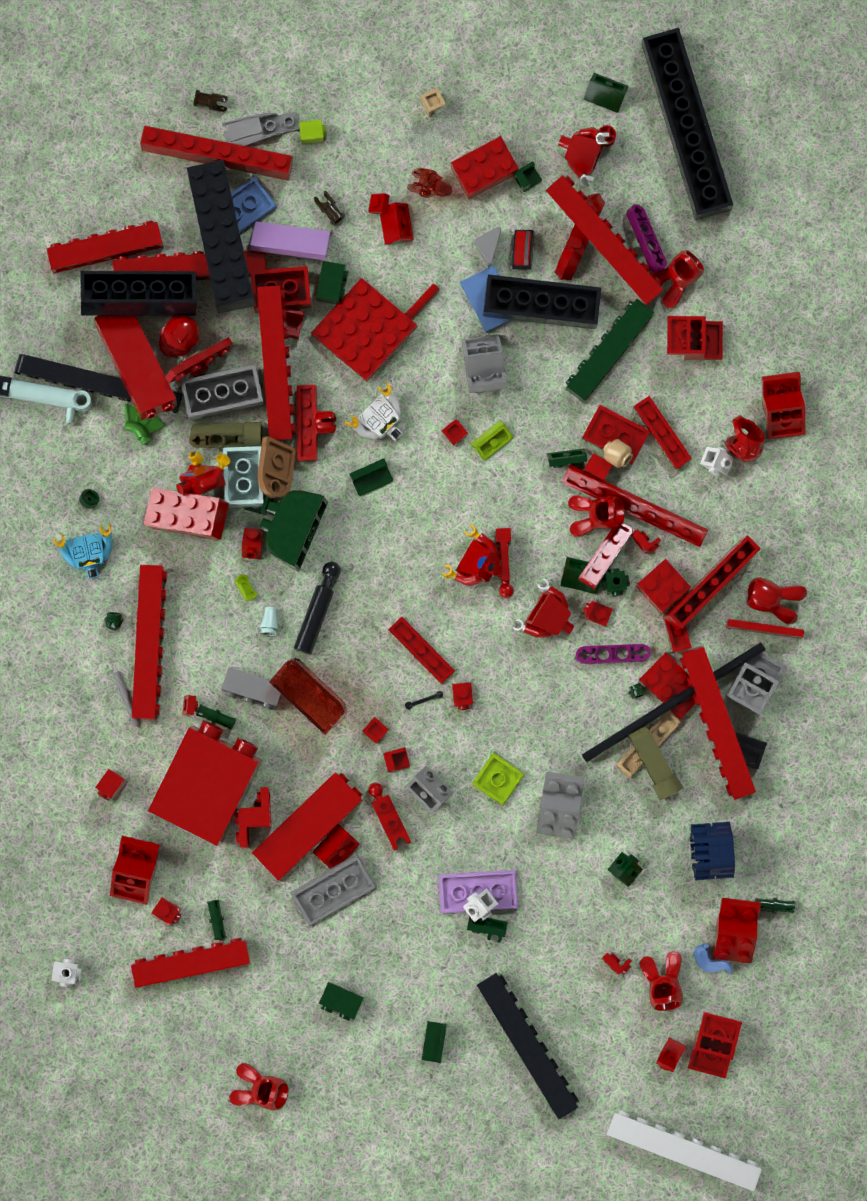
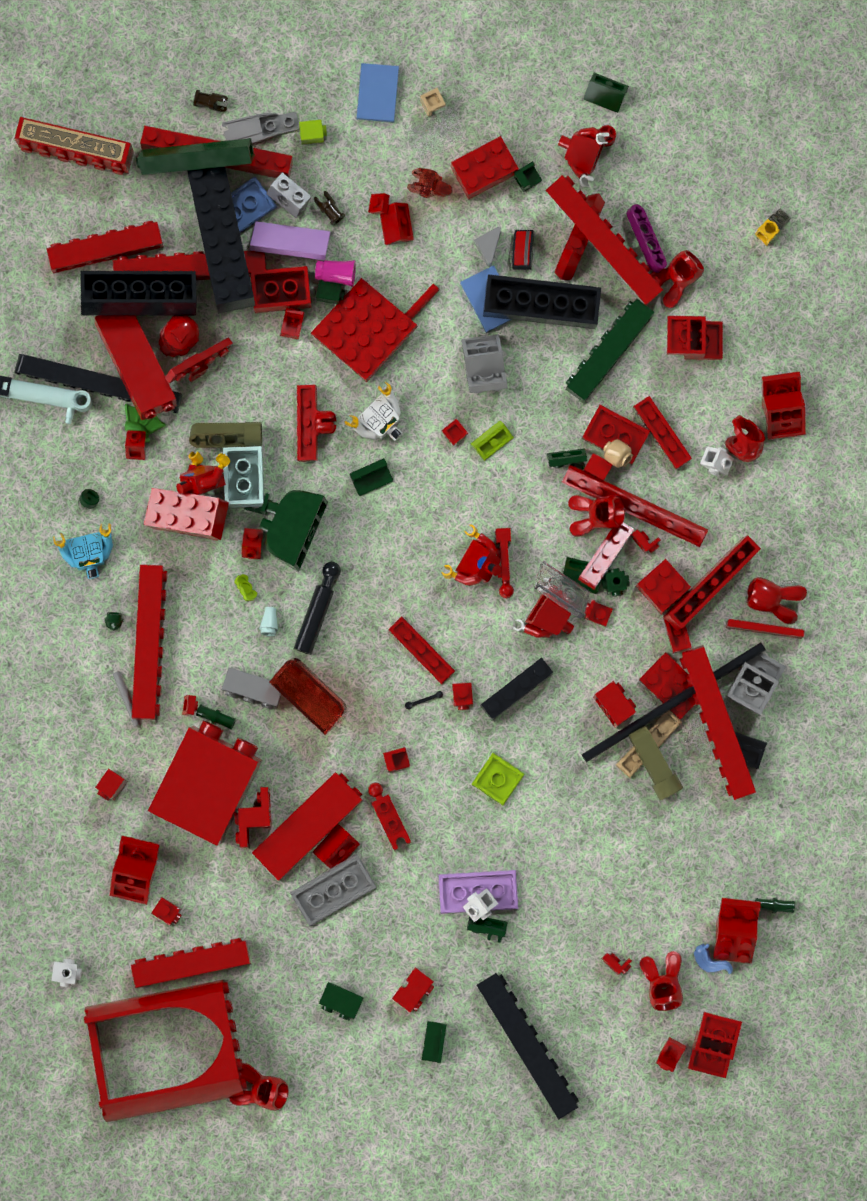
(74, 145): none -> brick
(135, 445): none -> red bracket
(195, 156): none -> dark green brick
(216, 919): dark green pin -> none
(218, 1082): none -> red panel
(222, 392): light grey brick -> none
(274, 362): red brick -> none
(275, 467): medium nougat tile -> none
(289, 195): none -> light grey brick
(336, 271): none -> dark pink plant
(375, 730): red plate -> none
(377, 92): none -> medium blue tile
(410, 995): none -> red brick
(429, 789): light grey brick -> none
(516, 689): none -> black brick
(560, 805): light grey bracket -> none
(562, 590): none -> clear tile
(612, 650): magenta beam -> none
(615, 704): none -> red brick
(625, 868): dark green brick -> none
(637, 690): dark green plate -> none
(684, 1151): white brick -> none
(687, 124): black brick -> none
(713, 850): dark blue piece -> none
(772, 226): none -> leg

